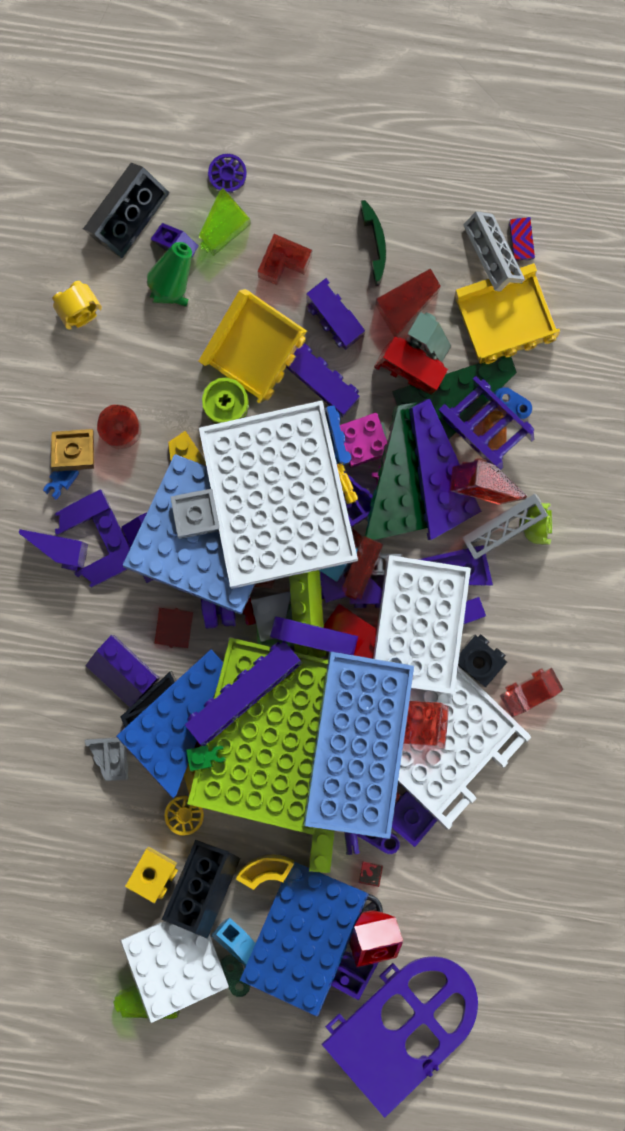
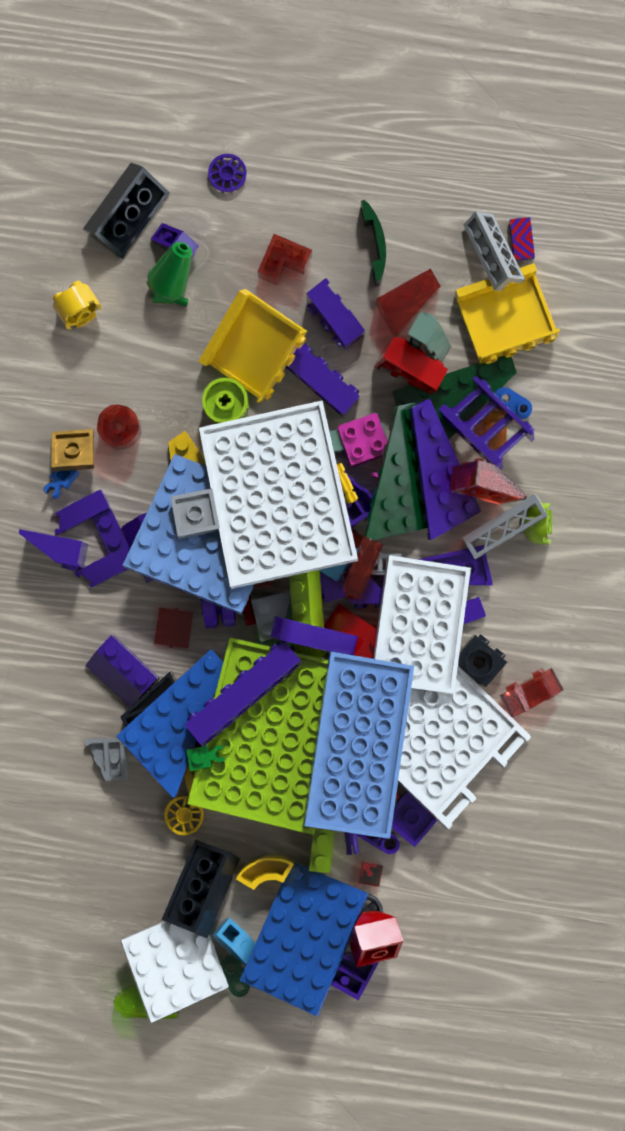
(152, 887): yellow brick -> none
(223, 223): clear neon green slope -> none
(337, 436): blue plate -> none
(377, 1056): dark purple door -> none
(427, 724): clear red bracket -> none

